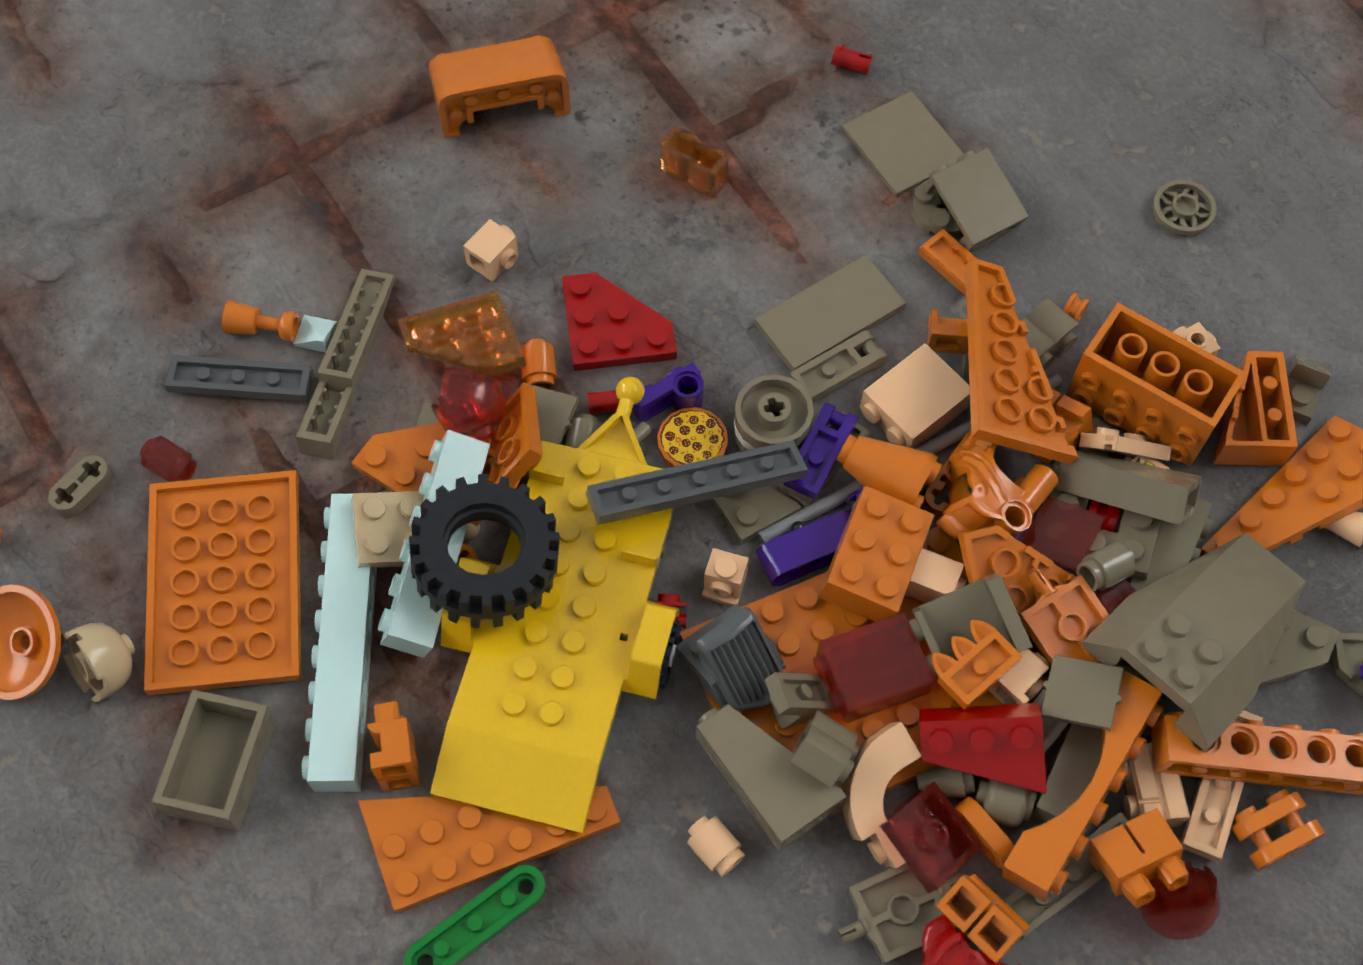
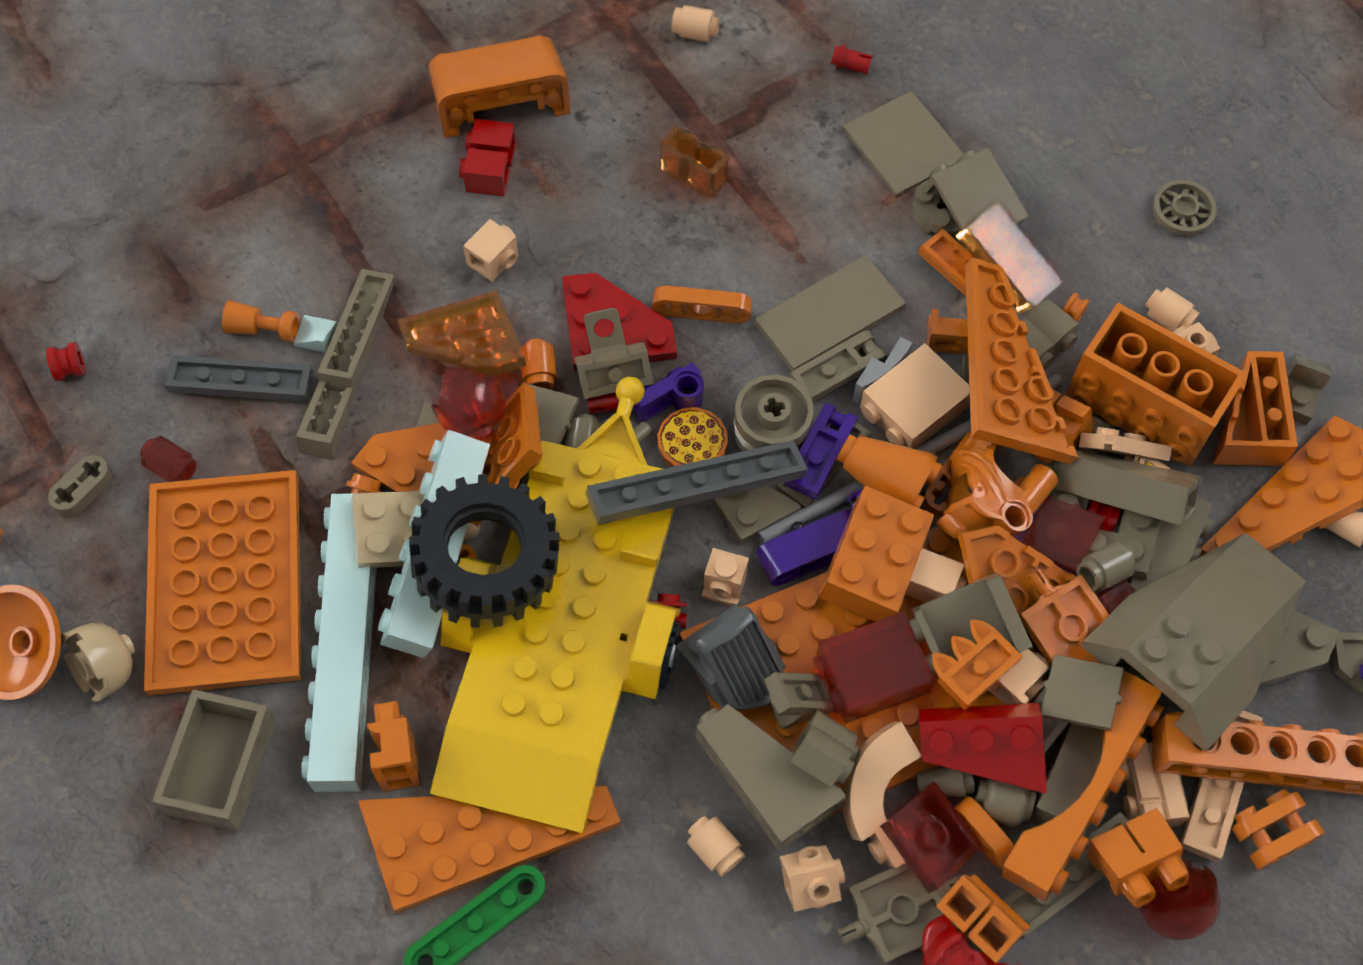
(65, 361): none -> red wheel
(363, 484): none -> orange plate
(489, 152): none -> red piece
(610, 358): none -> dark tan piece
(695, 23): none -> light nougat brick
(702, 304): none -> orange beam
(812, 877): none -> light nougat brick
(876, 368): none -> light grey slope
(999, 241): none -> clear orange brick
(1171, 310): none -> light nougat brick

